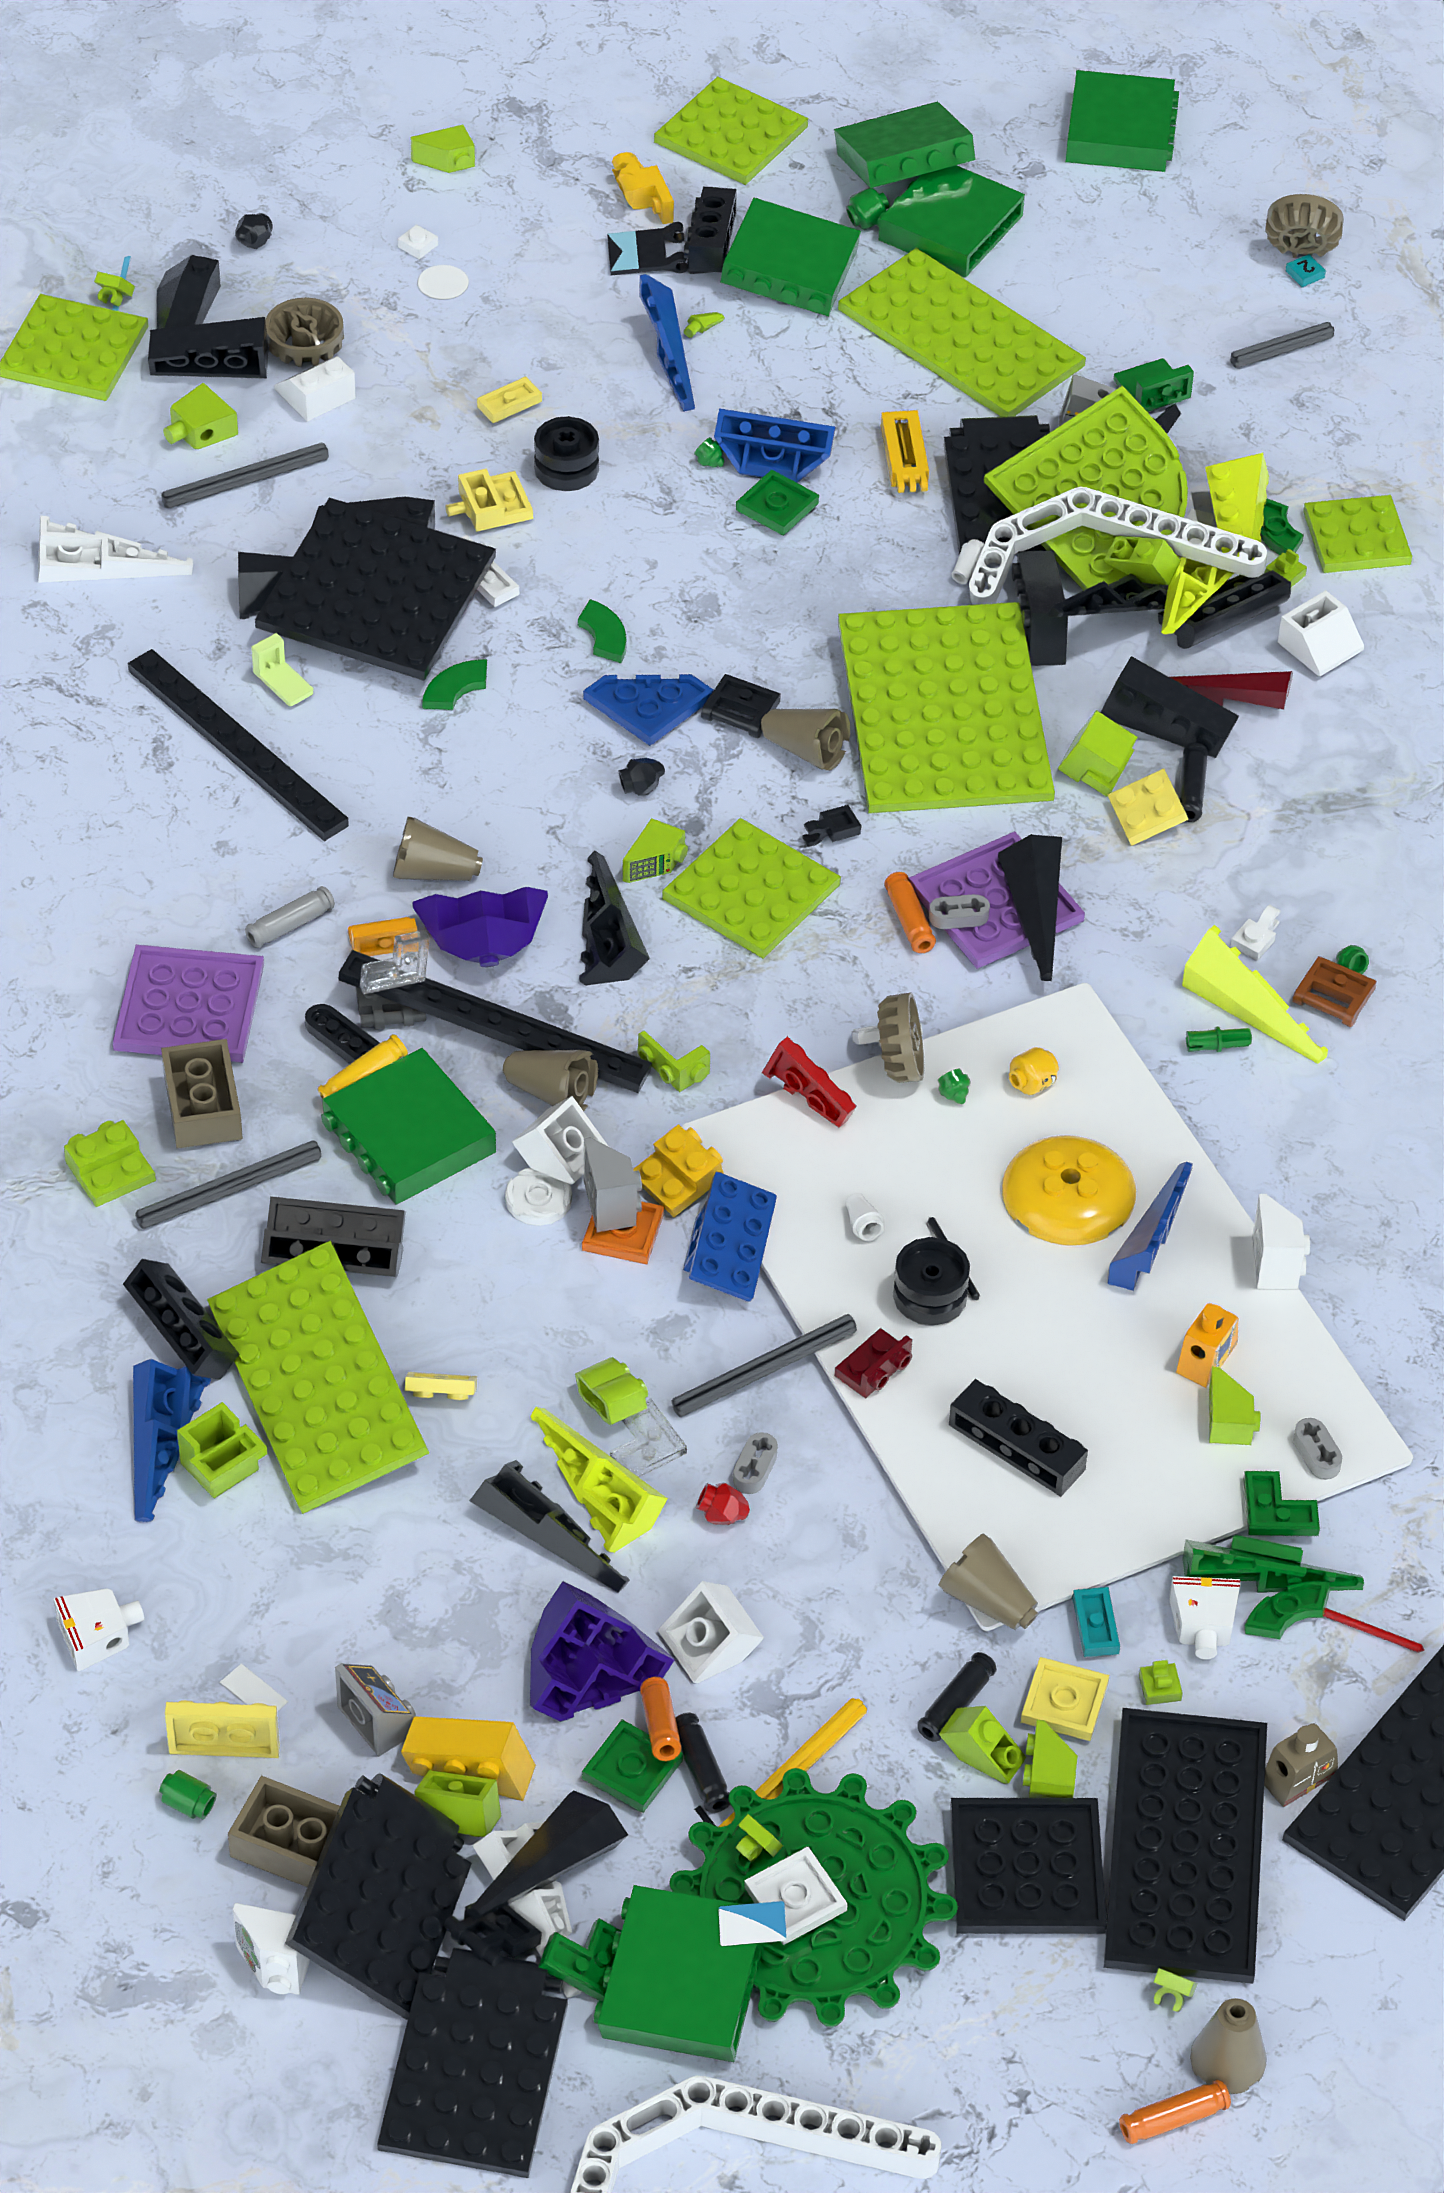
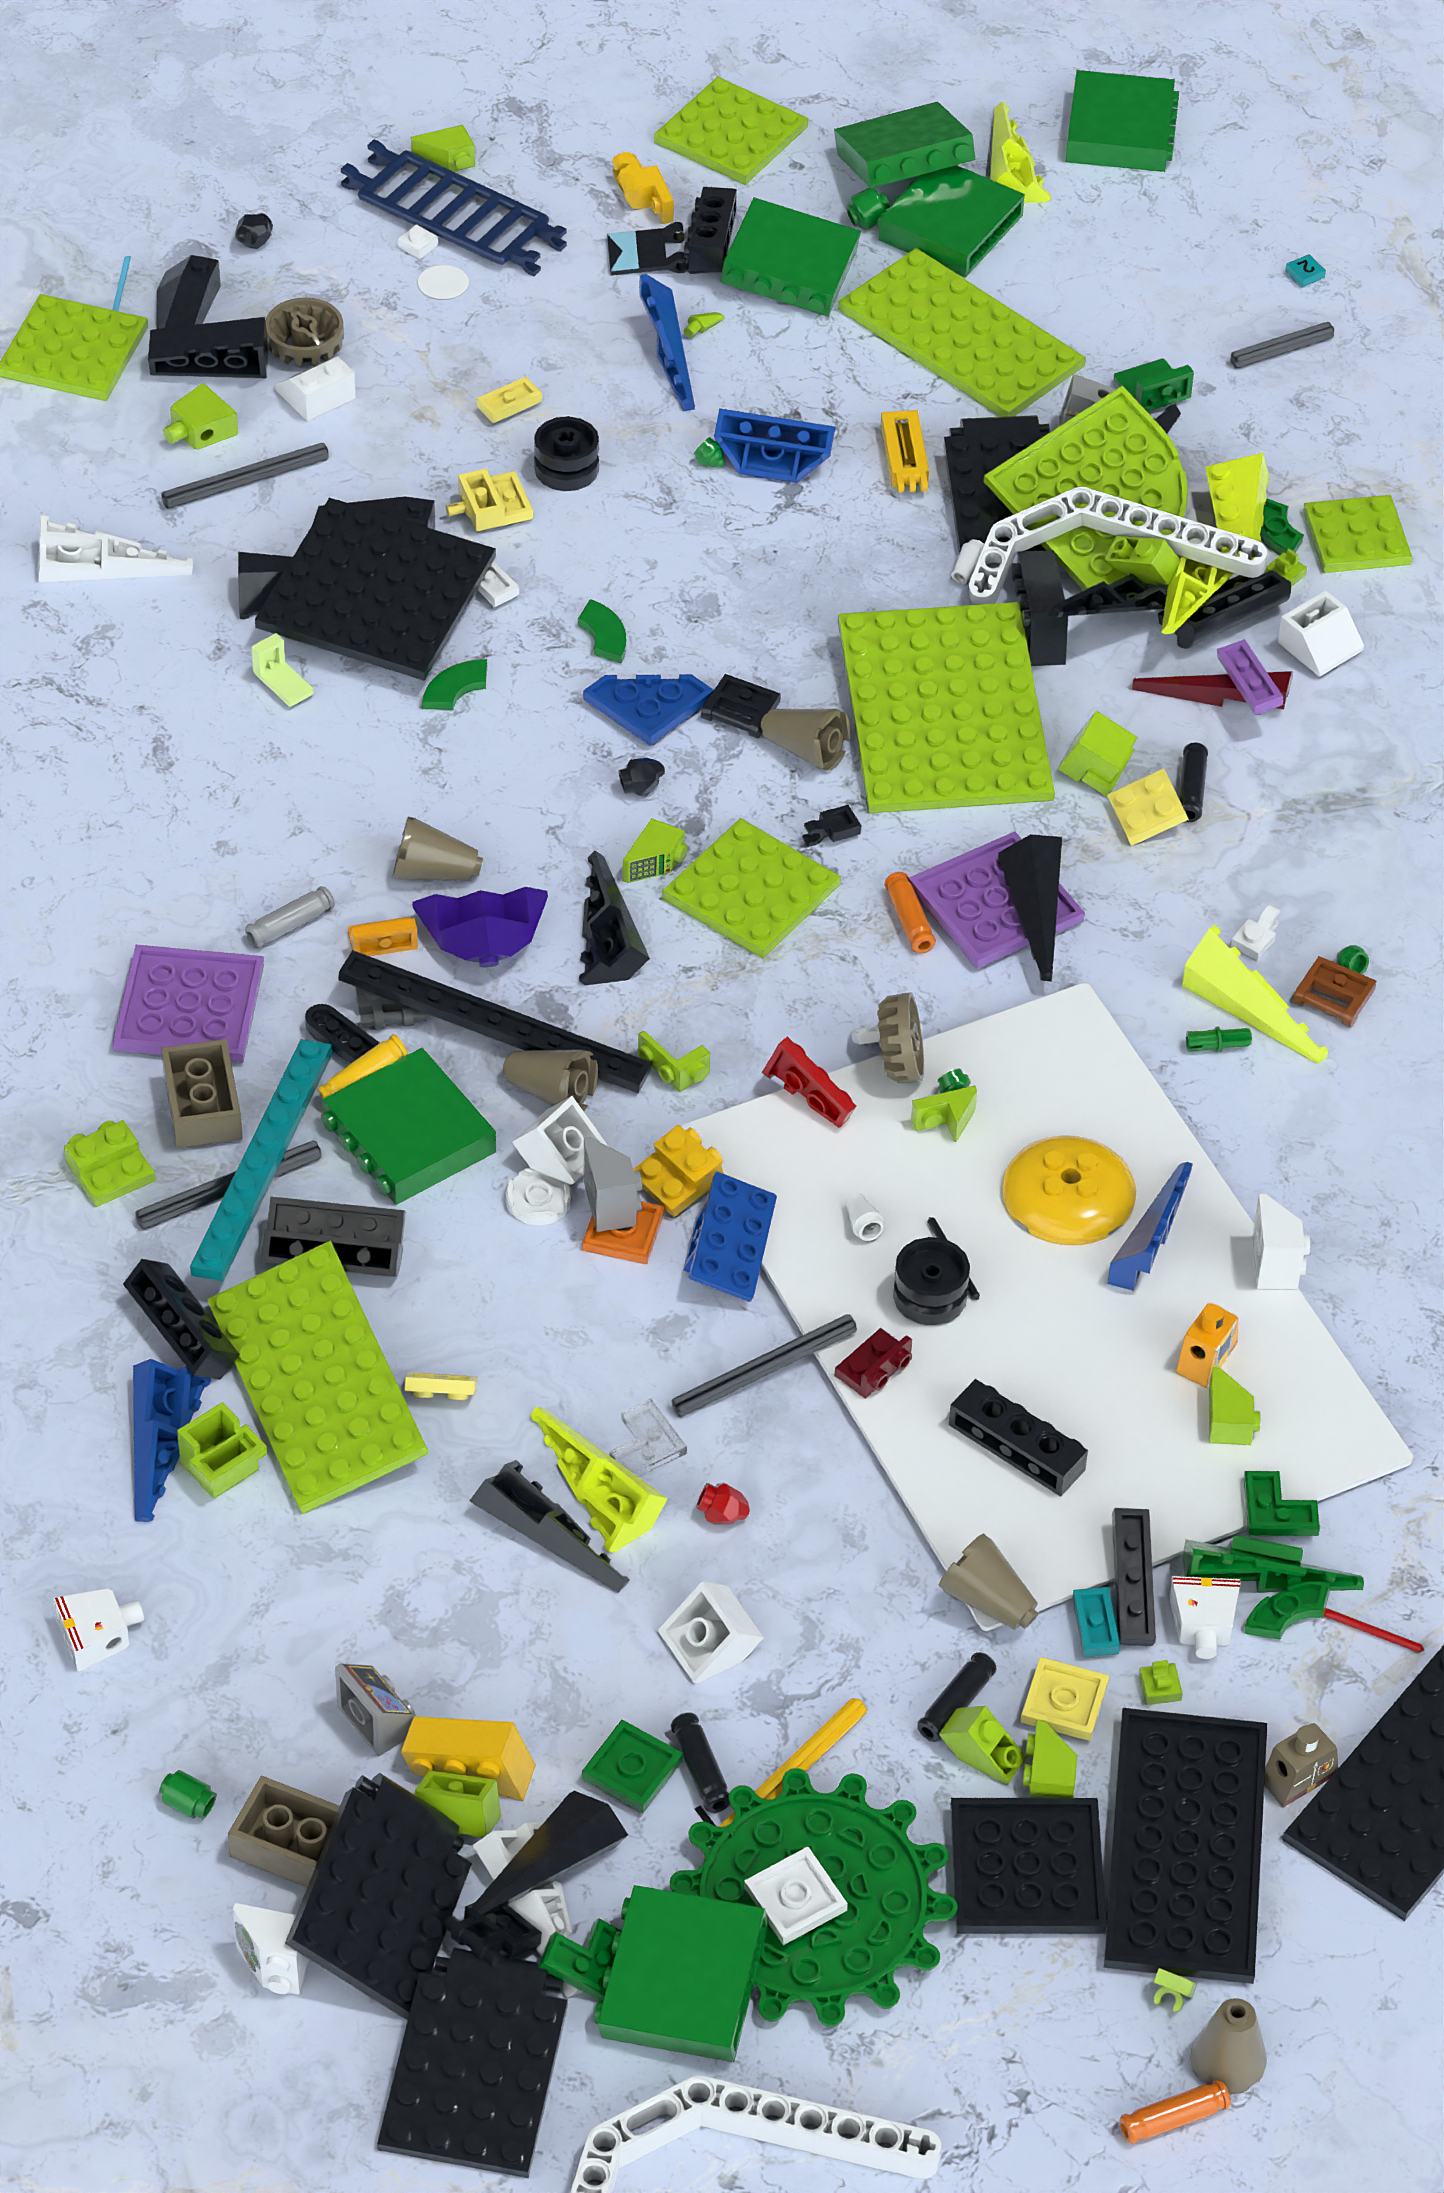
(113, 286): lime tile -> none
(222, 1729): light yellow plate -> none
(238, 745): black plate -> none
(251, 1688): white sticker -> none
(261, 1161): none -> teal plate
(405, 967): clear tile -> none
(513, 252): none -> dark blue bar
(588, 1656): dark purple brick -> none
(612, 1390): lime brick -> none
(660, 1719): orange axle -> none
(748, 1461): light grey beam -> none
(752, 1923): sticker -> none
(756, 1840): lime tile -> none
(777, 502): green plate -> none
(948, 1108): none -> lime slope
(959, 911): light grey beam -> none
(1012, 160): none -> neon yellow wedge
(1033, 1070): yellow head -> none
(1133, 1576): none -> black plate
(1167, 709): black wedge -> none
(1250, 677): none -> medium lavender plate
(1304, 217): dark tan gear -> none
(1312, 1451): light grey beam -> none

